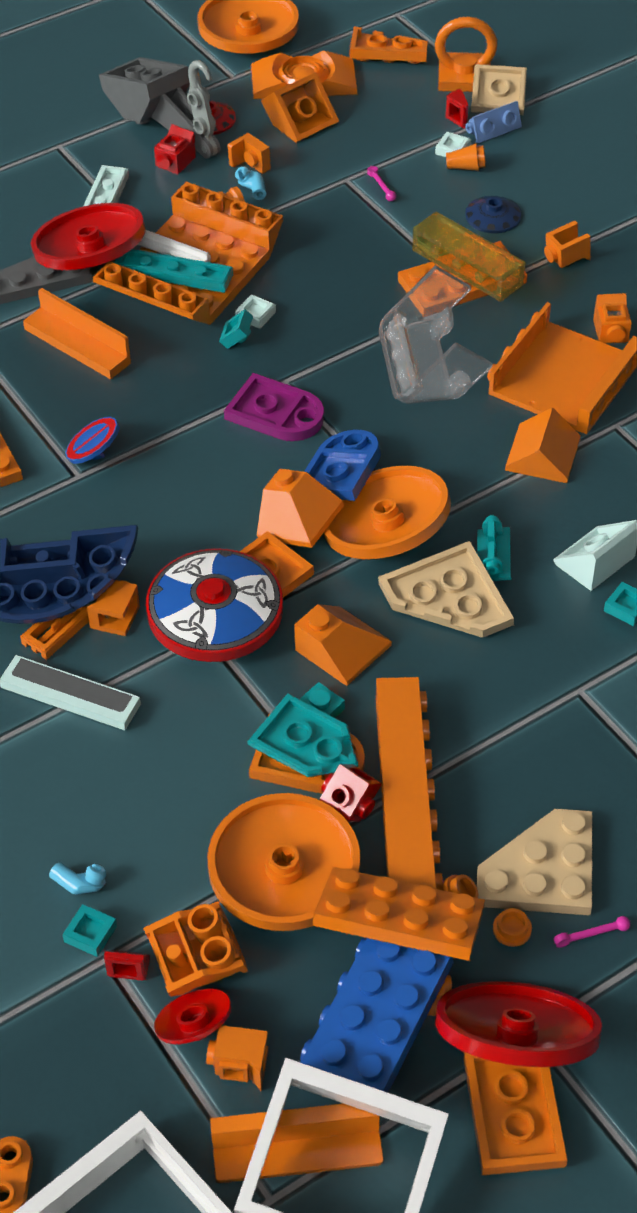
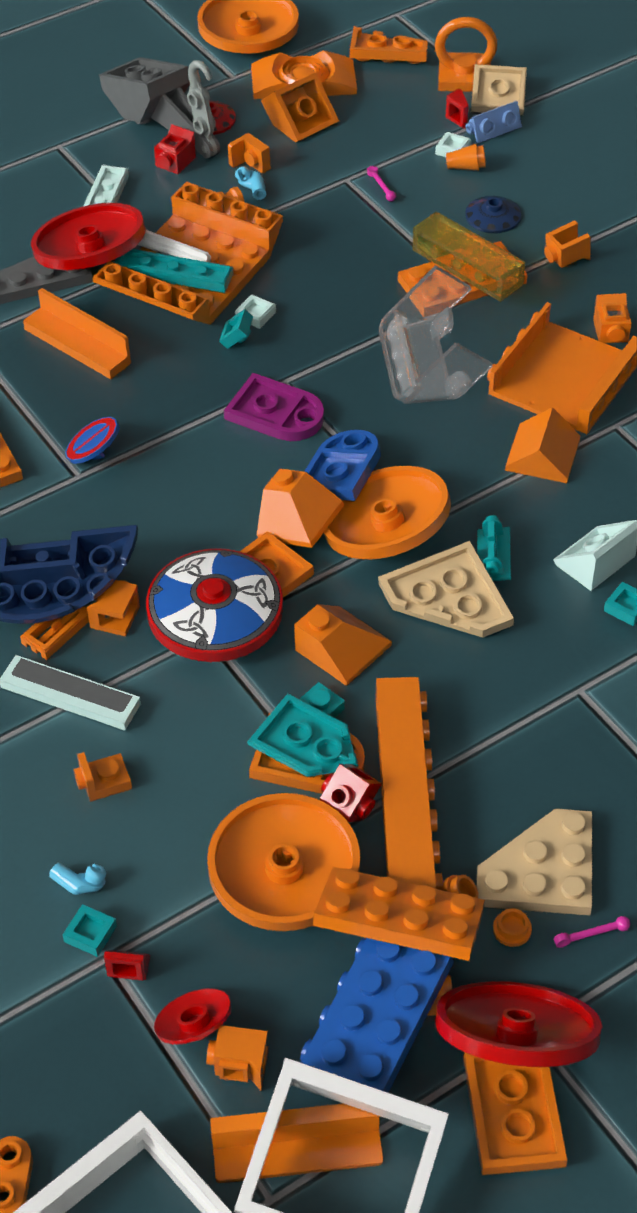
(102, 776): none -> orange bracket
(190, 943): orange slope -> none

